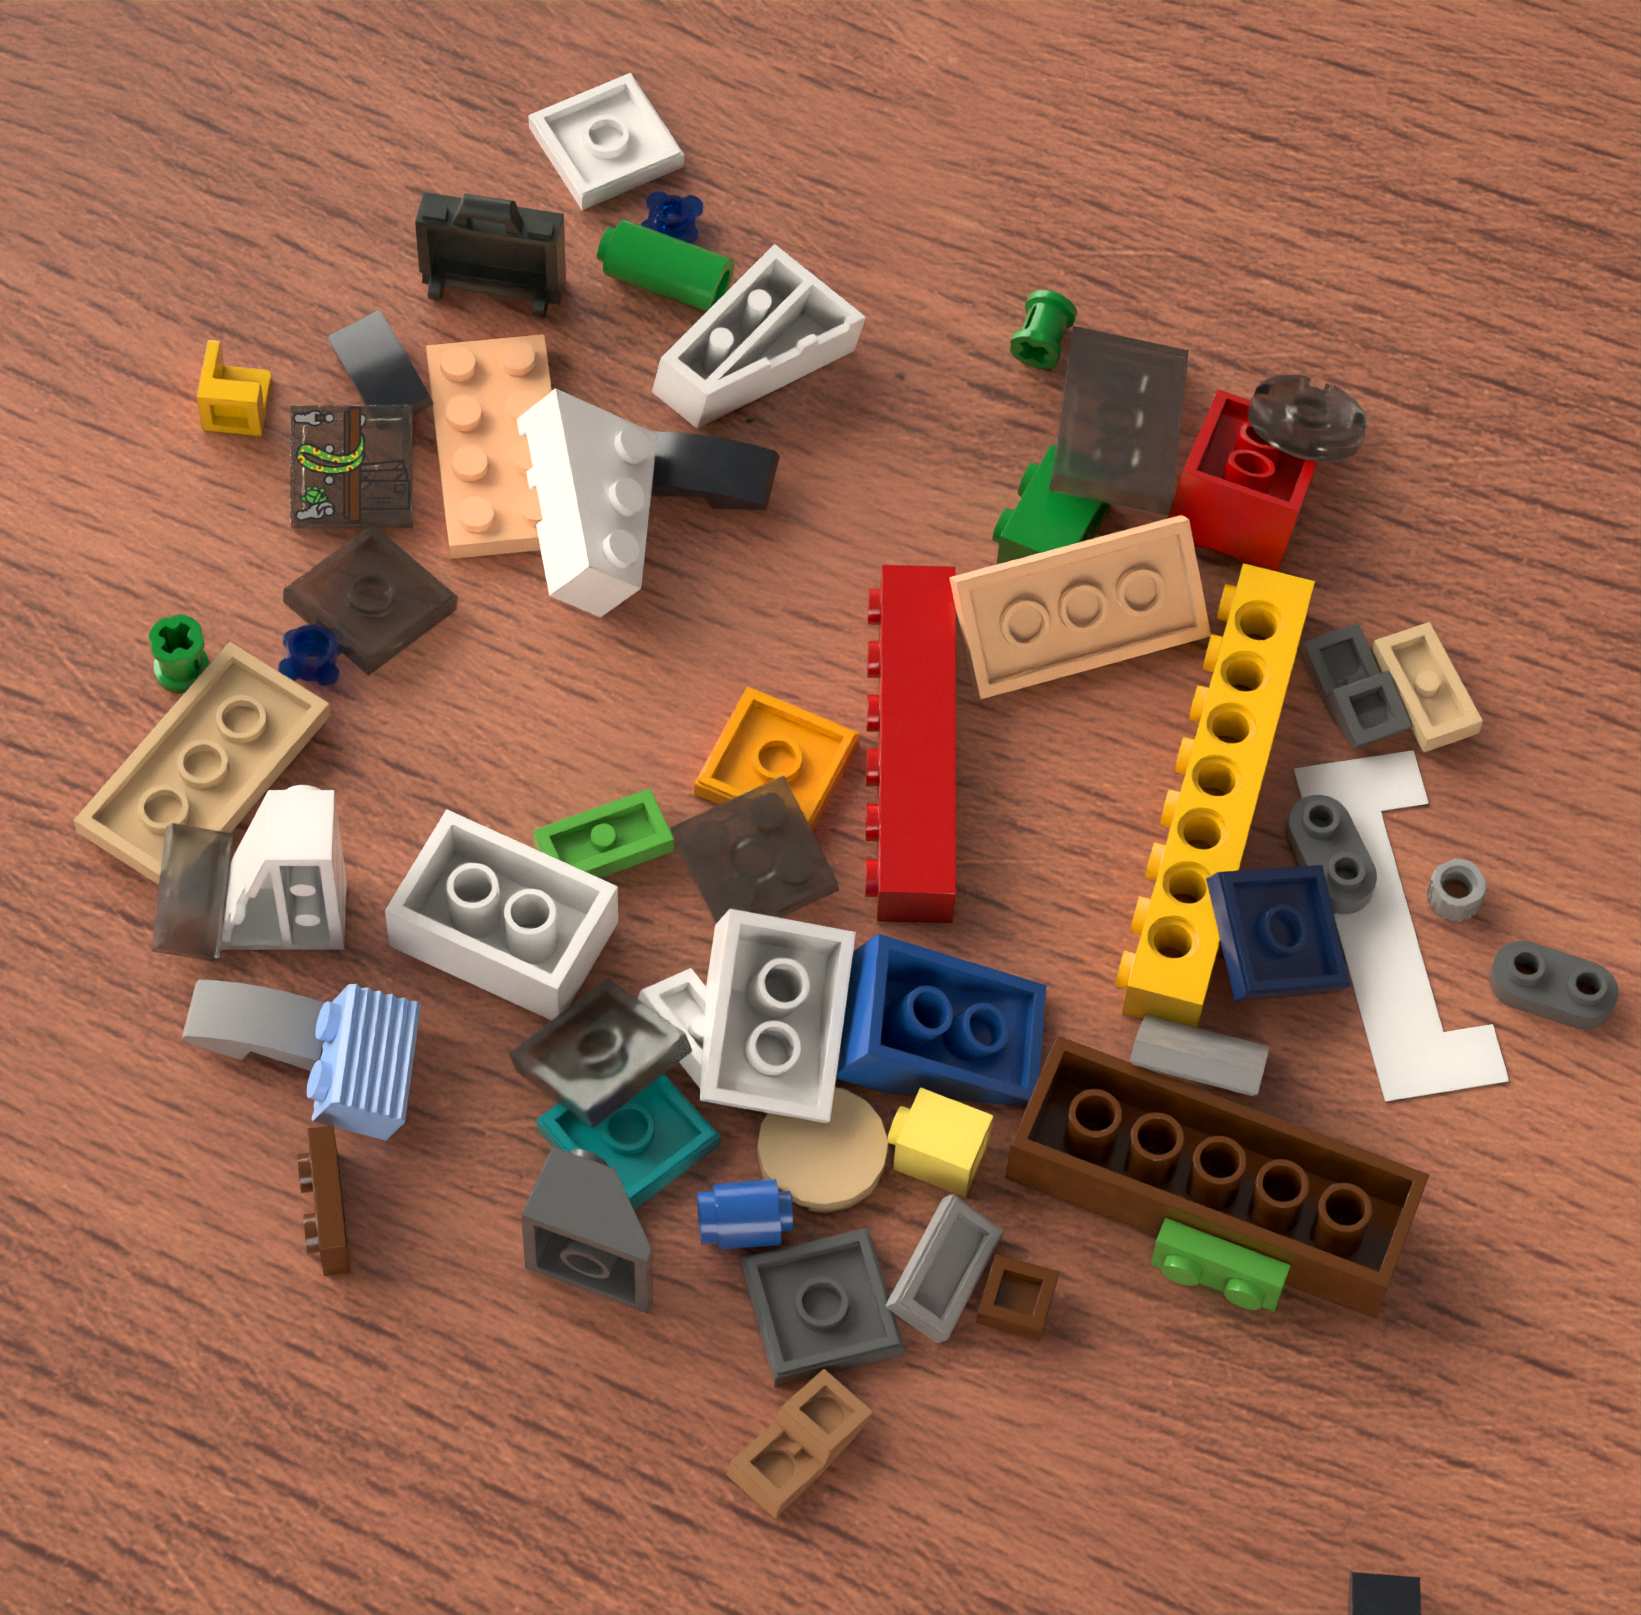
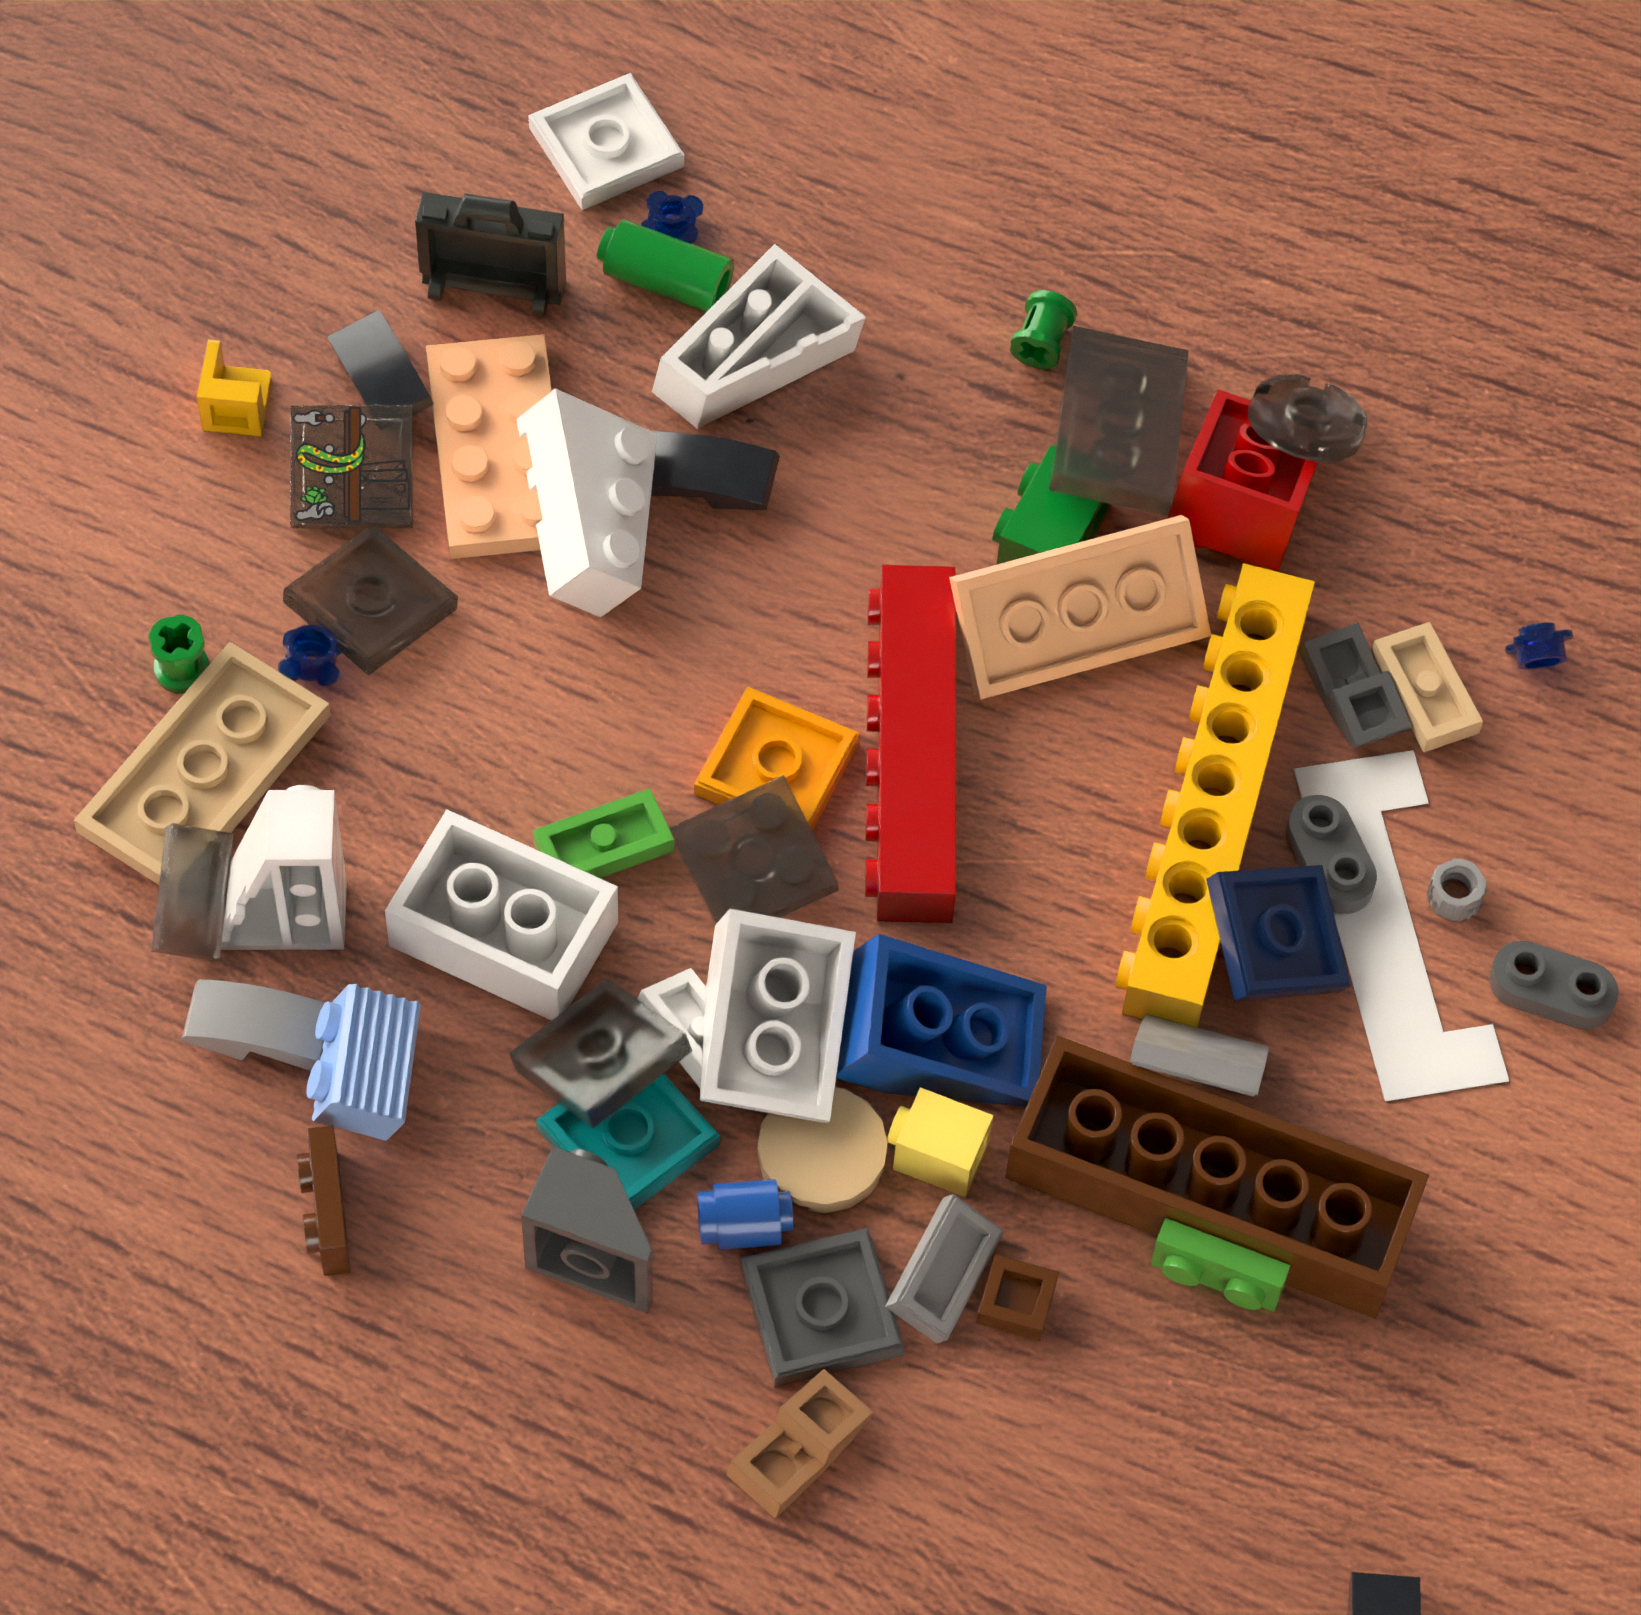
(1539, 646): none -> clear blue plate

